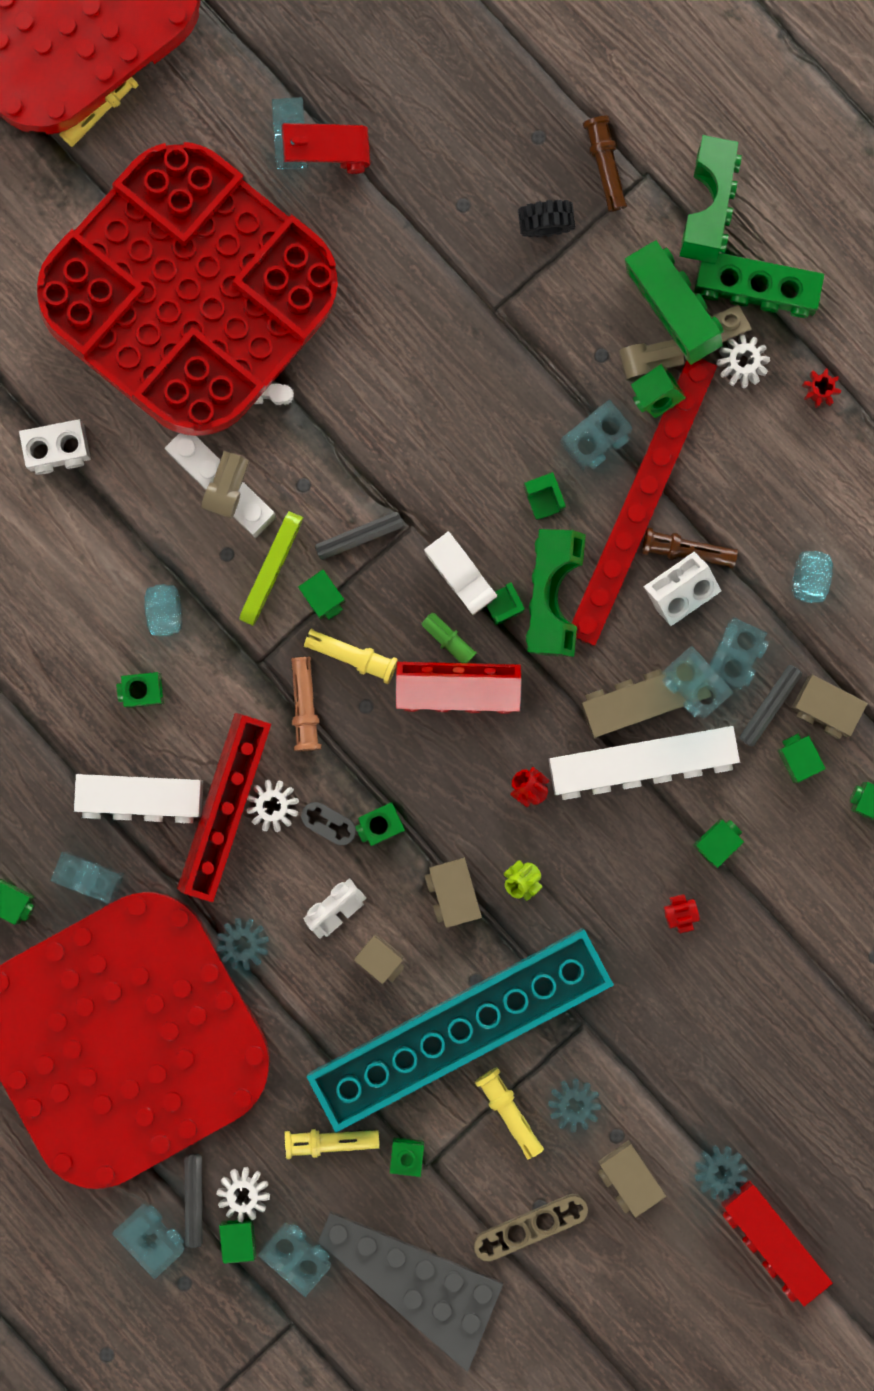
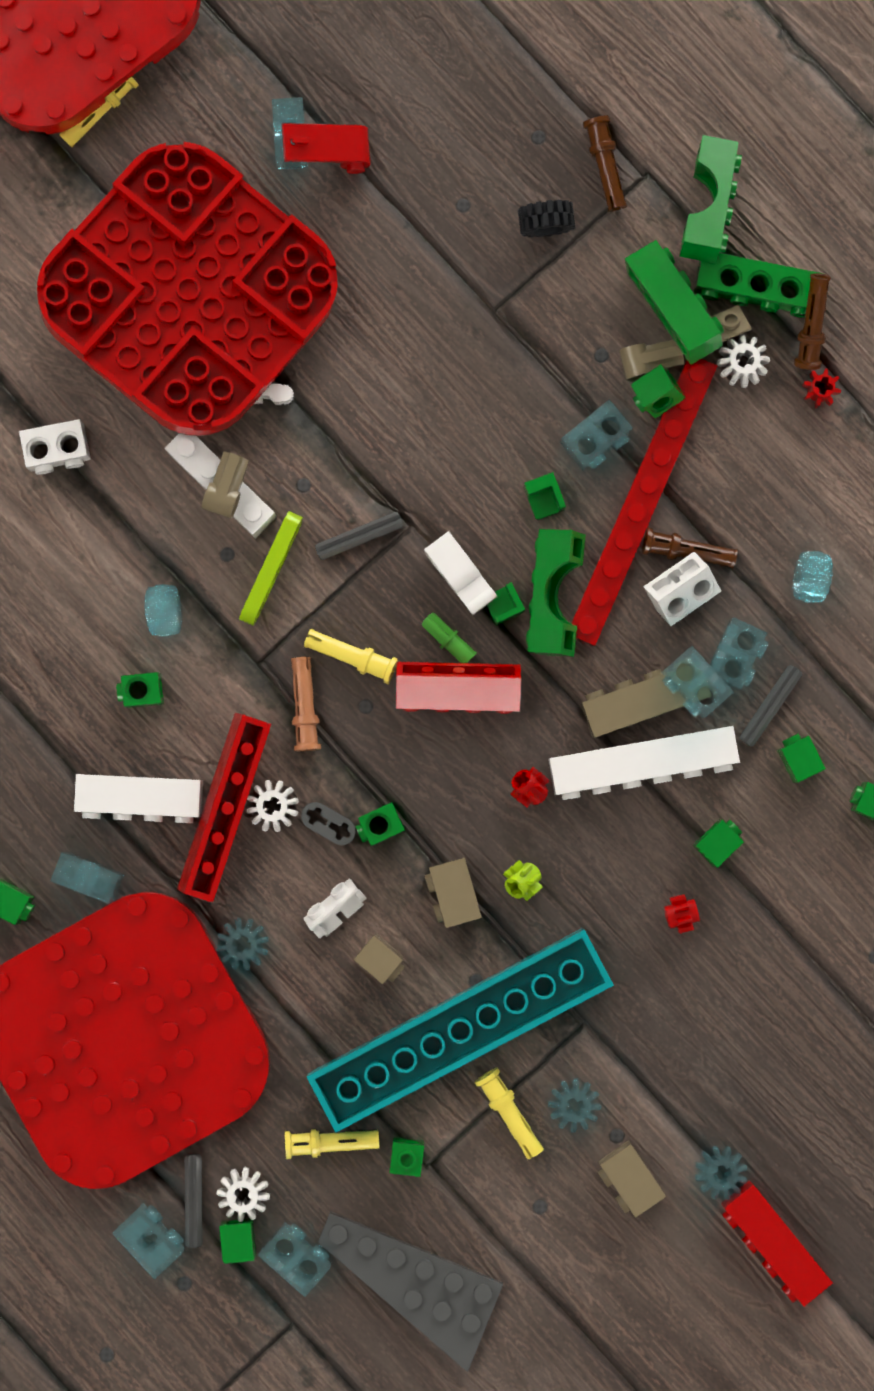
(322, 595): green brick -> none
(533, 1232): dark tan beam -> none
(812, 336): none -> reddish brown pin
(829, 707): dark tan brick -> none

